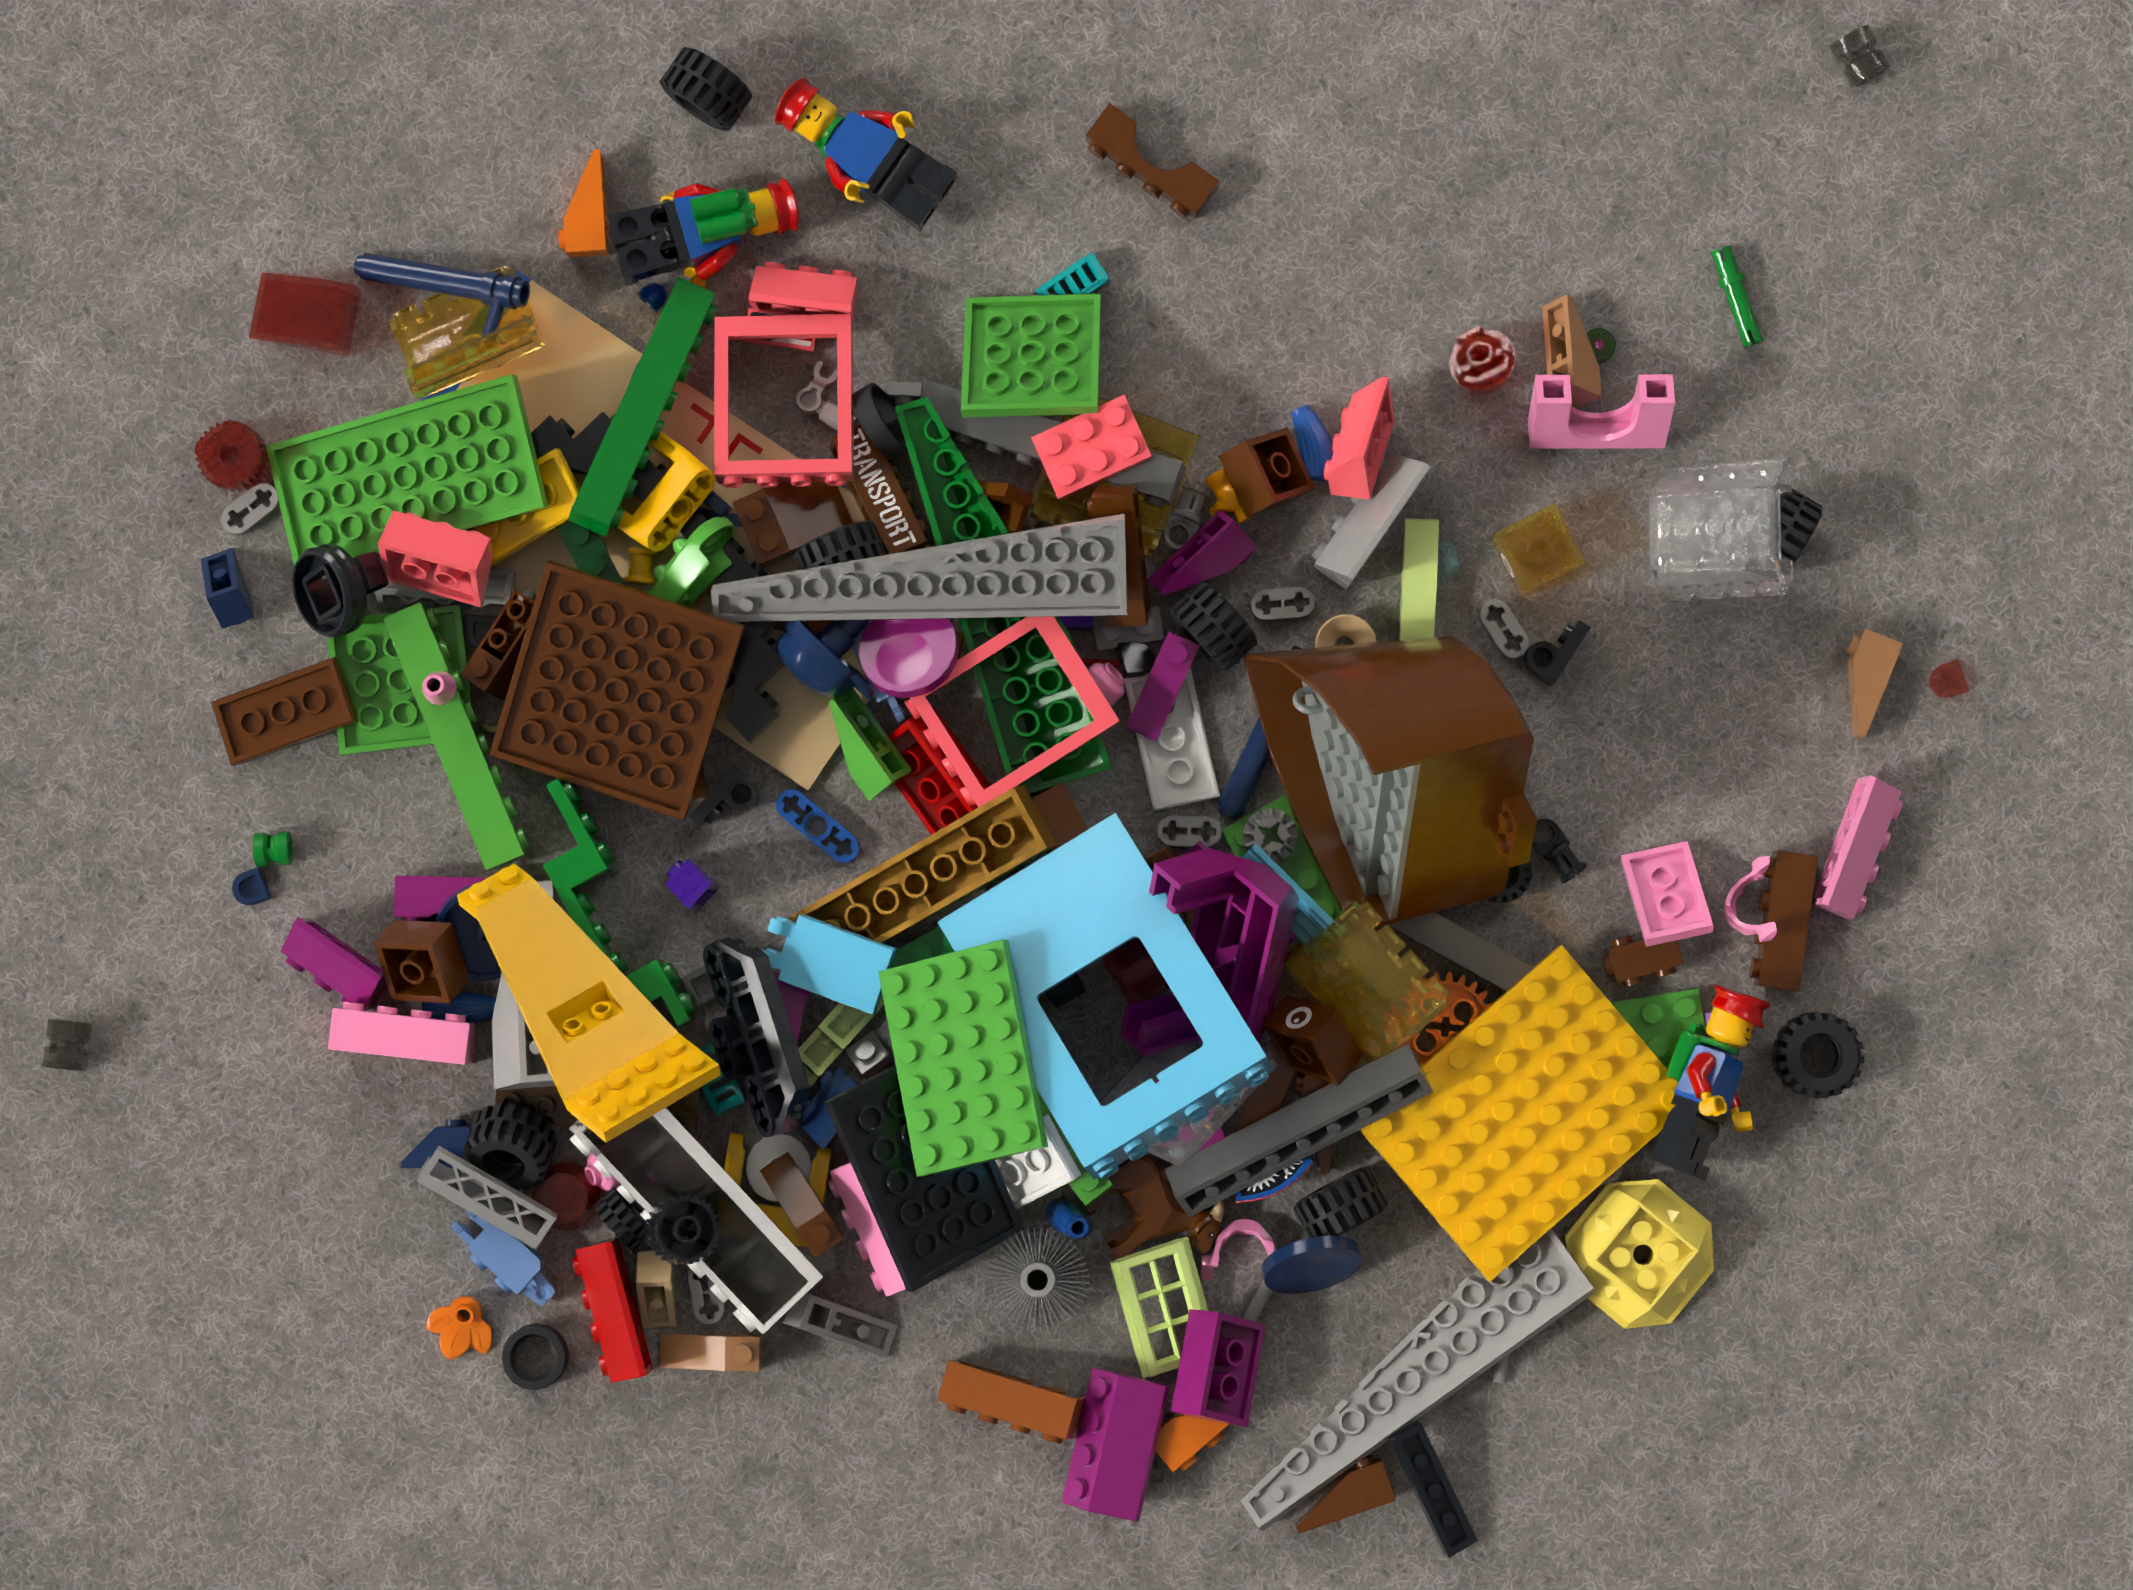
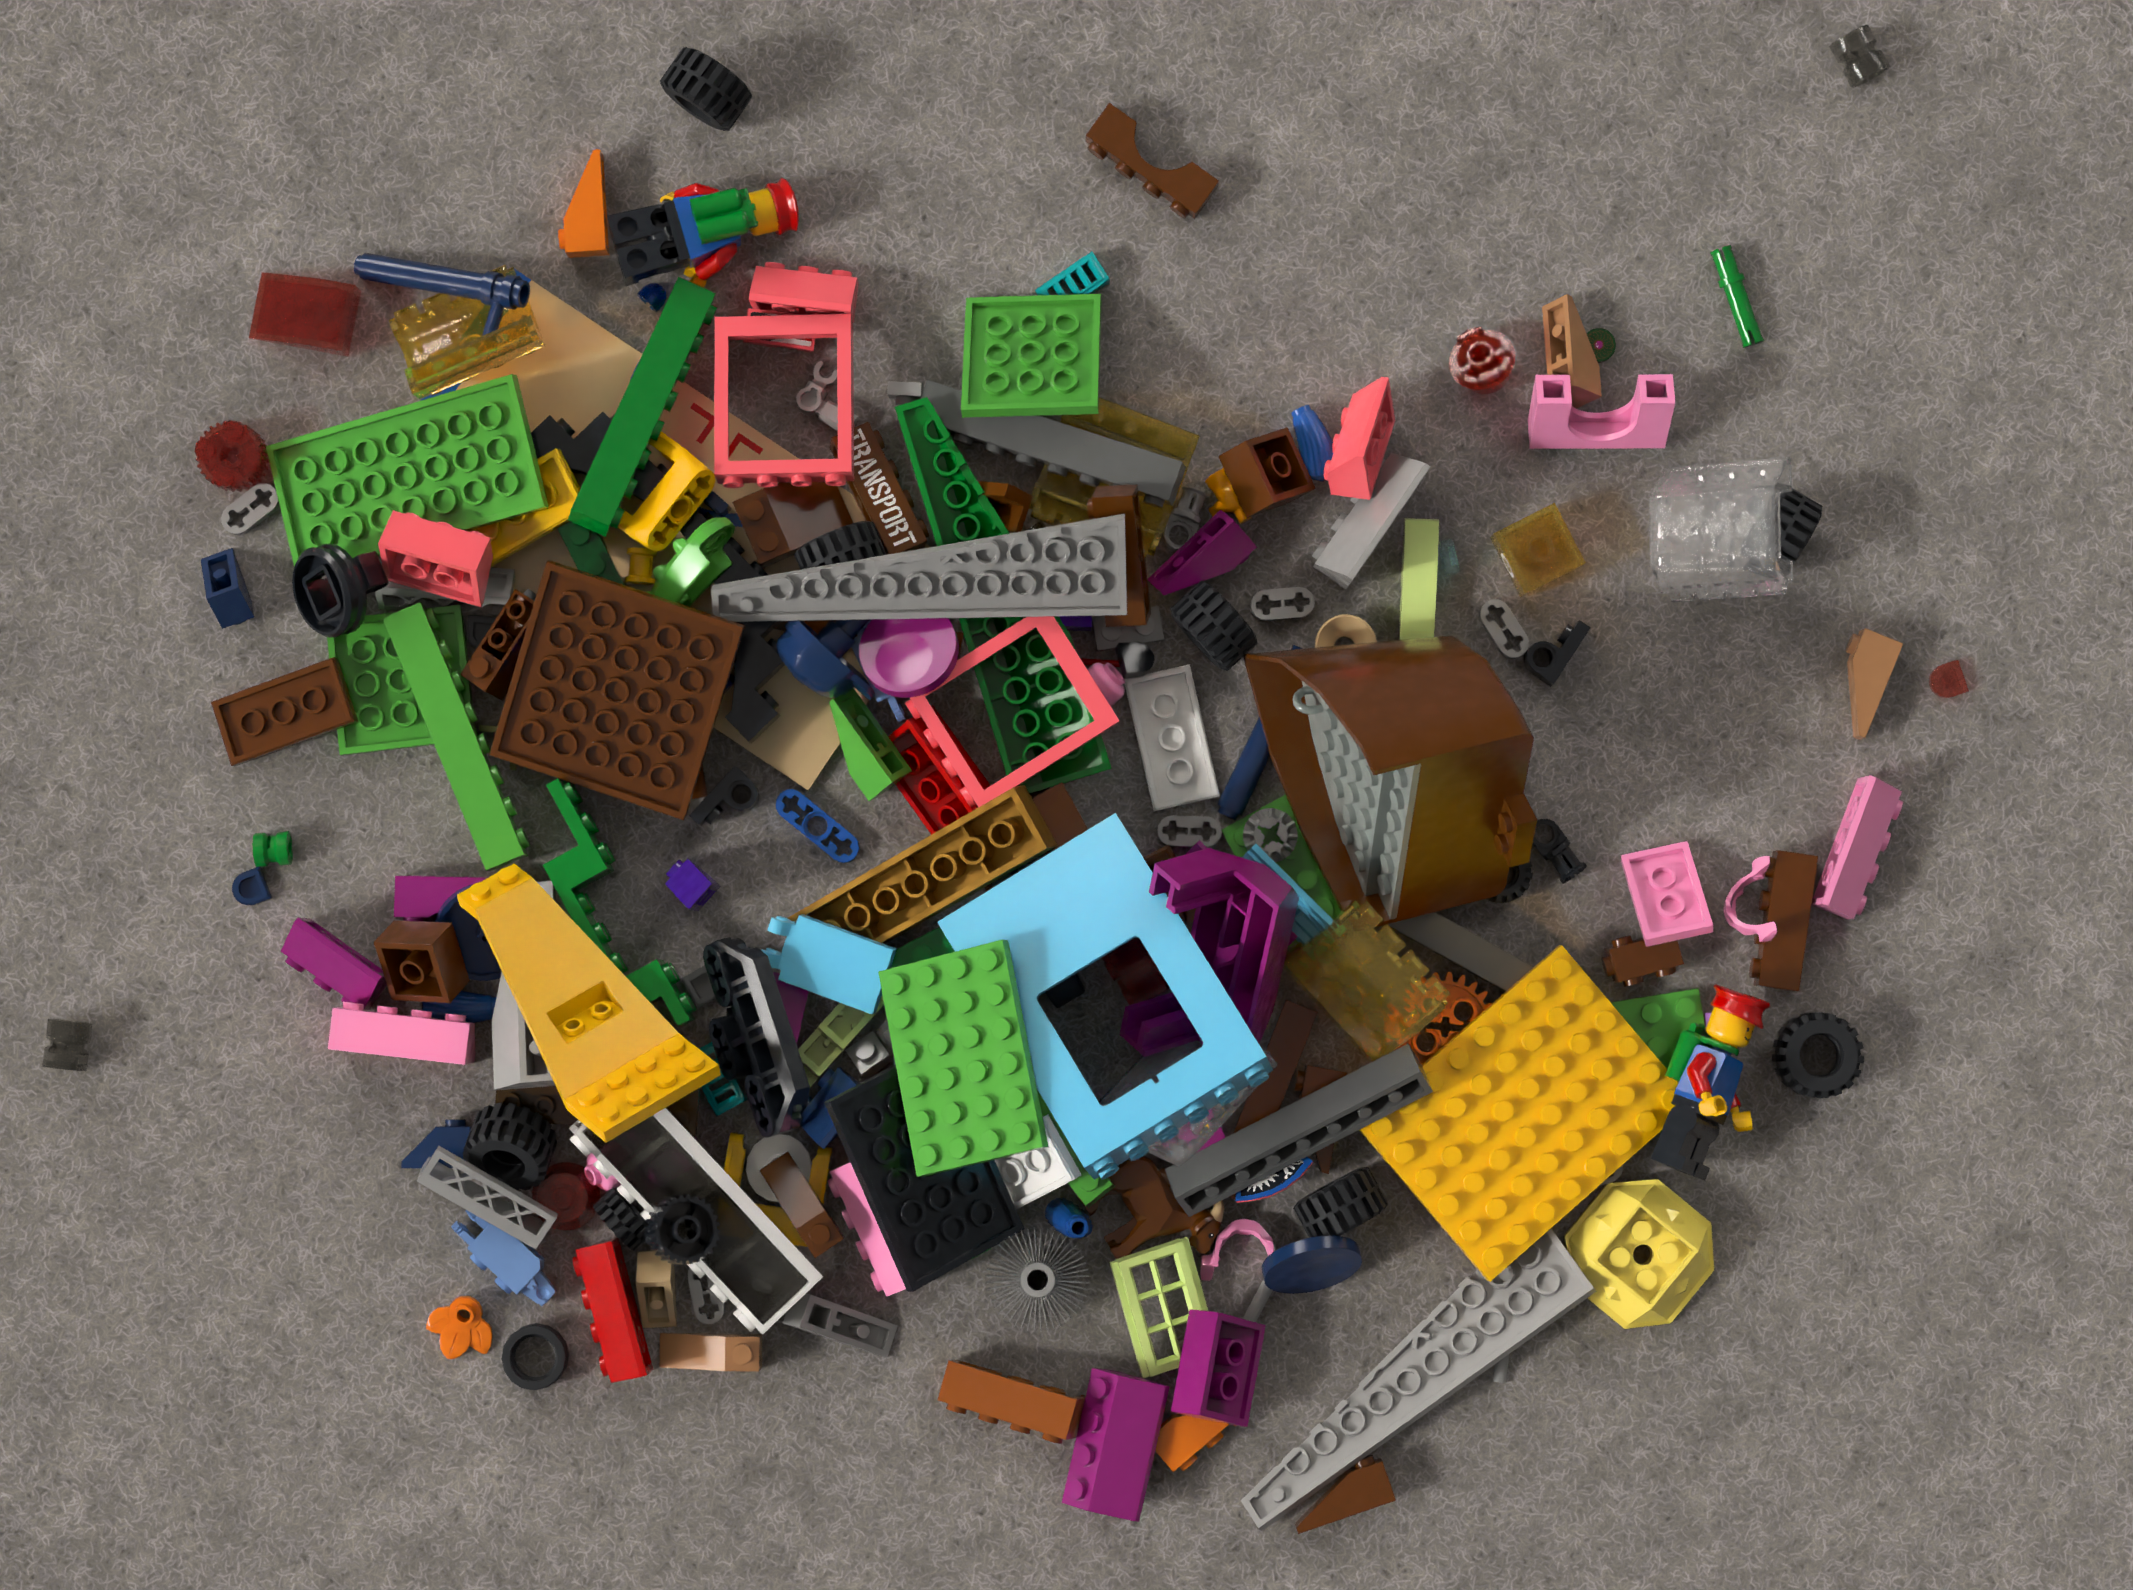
(446, 691): bright pink cone -> none
(868, 153): piece -> none
(879, 419): black tyre -> none
(1092, 448): coral plate -> none
(1162, 686): magenta slope -> none
(1312, 1039): reddish brown brick -> none
(1432, 1489): black plate -> none

